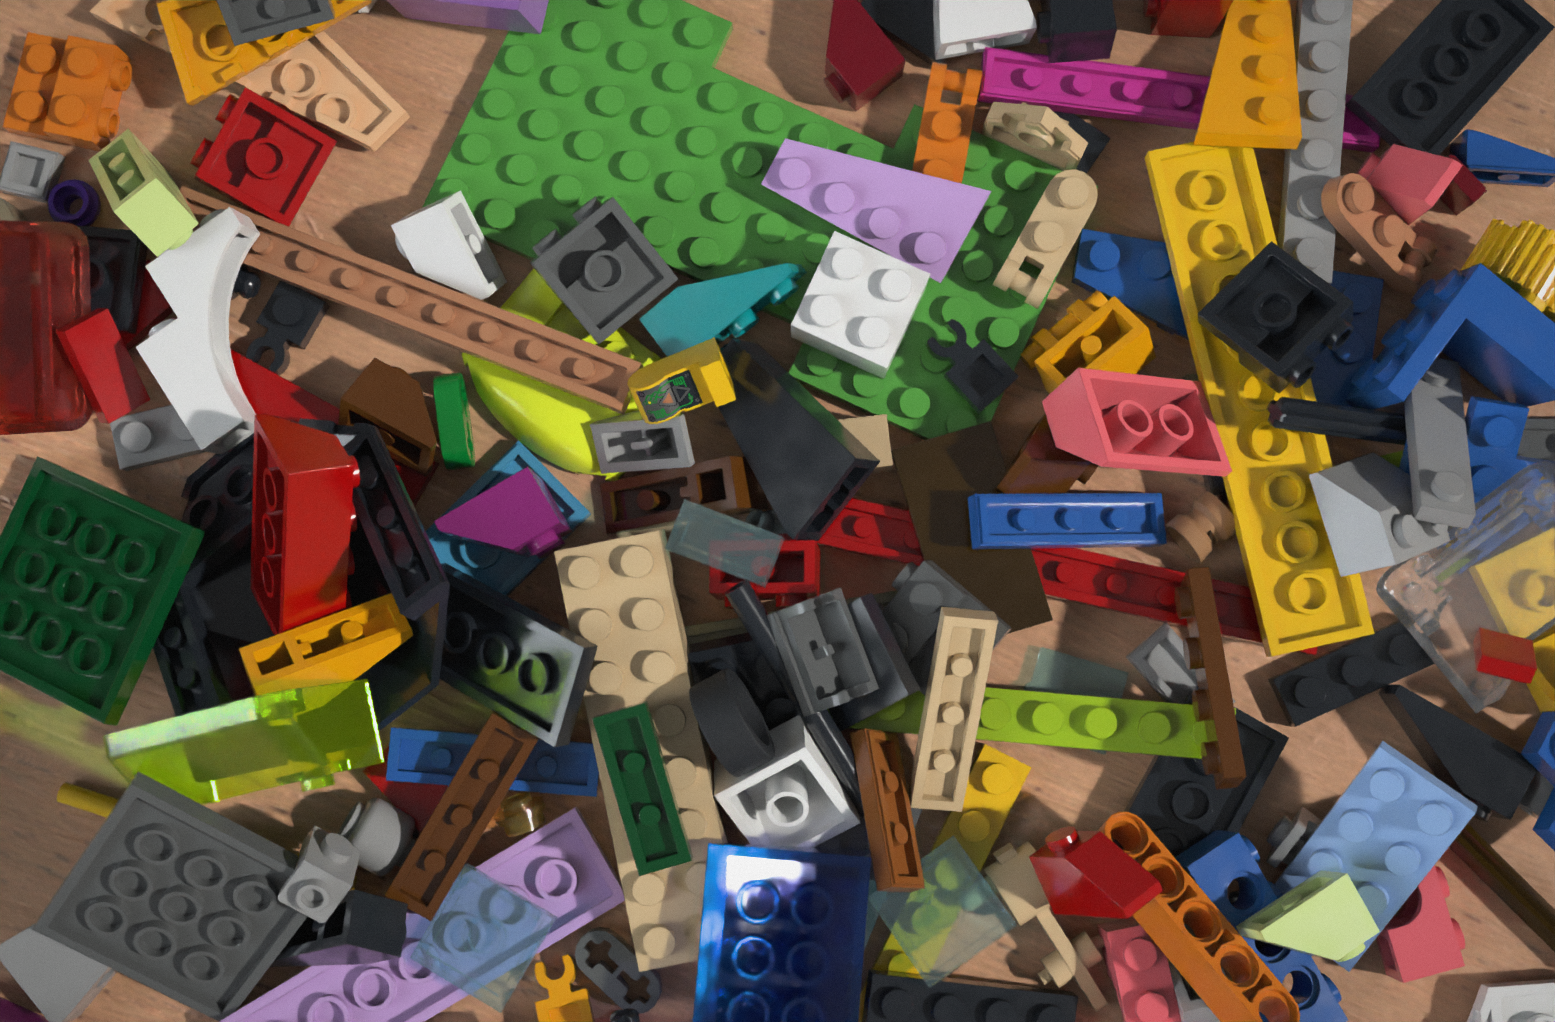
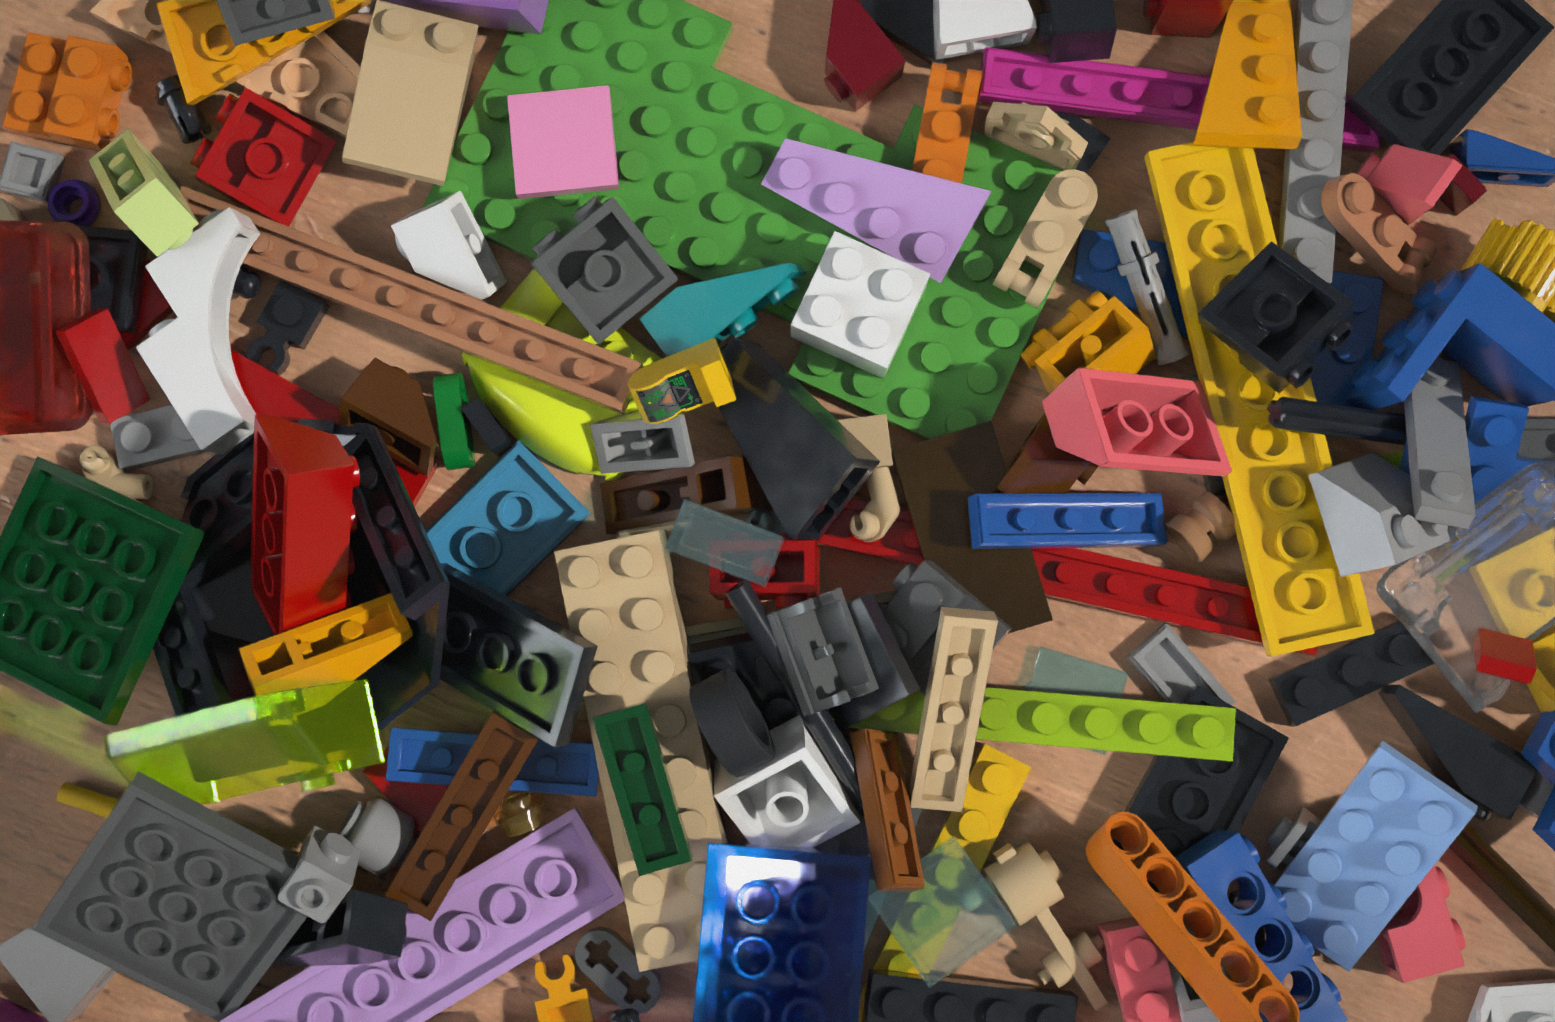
(103, 468): none -> tan arm
(186, 118): none -> black pin
(410, 93): none -> tan slope
(483, 937): clear light blue tile -> none
(487, 427): none -> black tile
(511, 517): magenta slope -> none
(563, 142): none -> bright pink tile
(881, 509): none -> tan arm
(976, 372): black plate -> none
(1091, 875): red slope -> none
(1127, 230): none -> light grey pin
(1213, 699): reddish brown plate -> none
(1315, 918): yellowish green slope -> none

